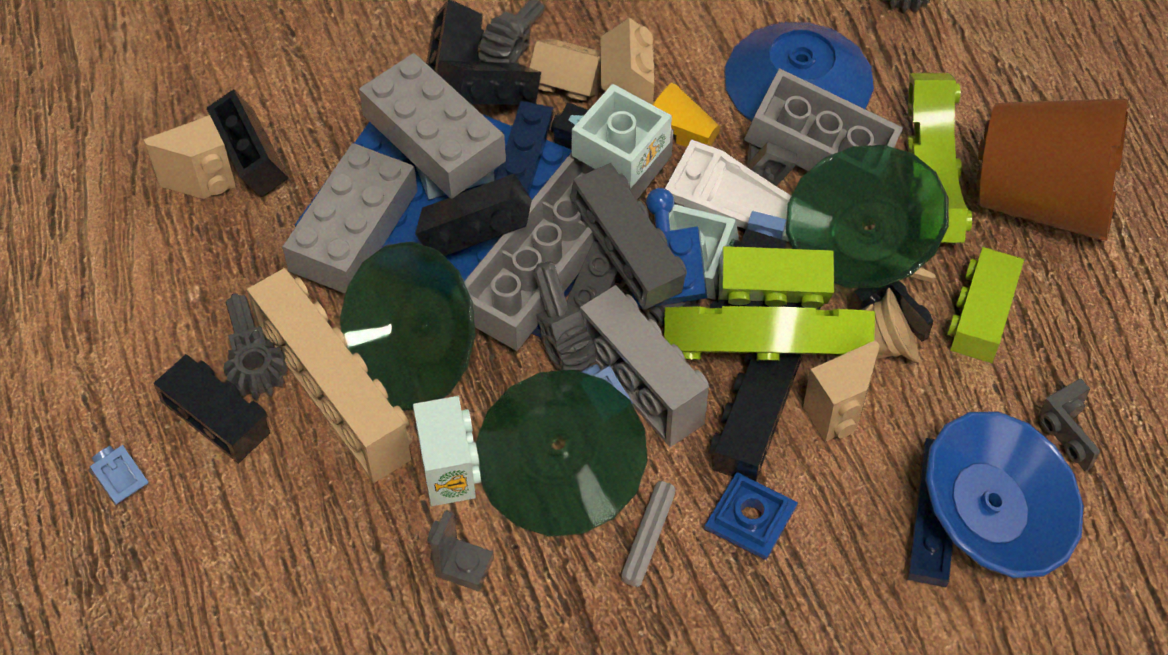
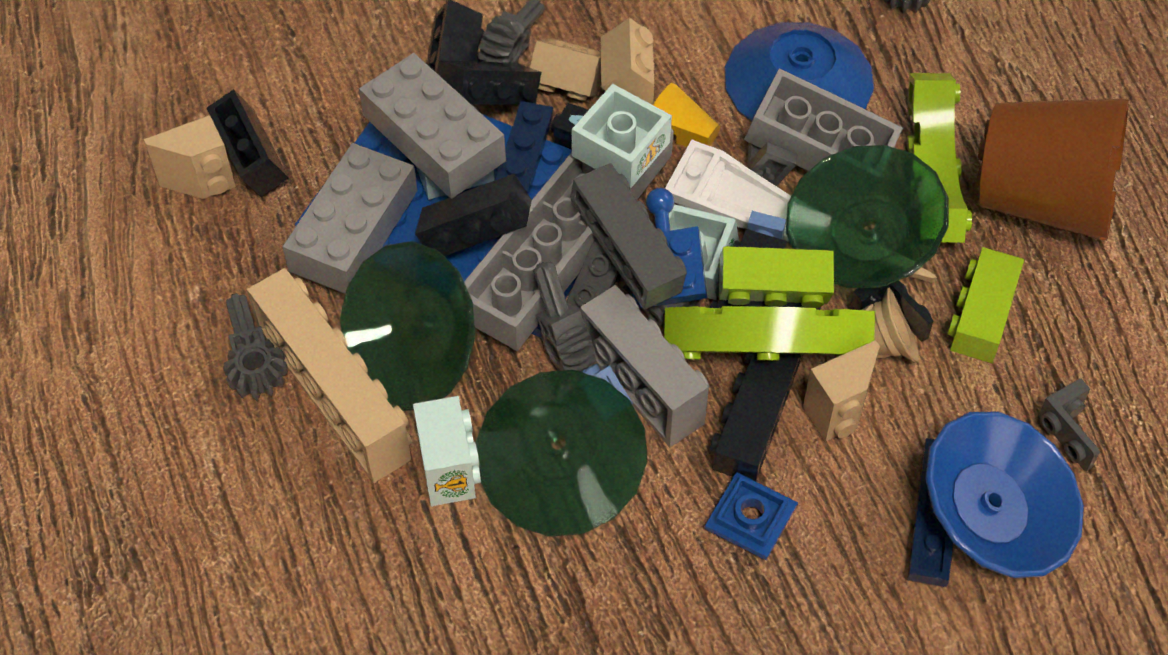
(117, 473): medium blue bracket -> none
(213, 407): black brick -> none
(457, 559): dark grey bracket -> none
(648, 534): light grey axle -> none

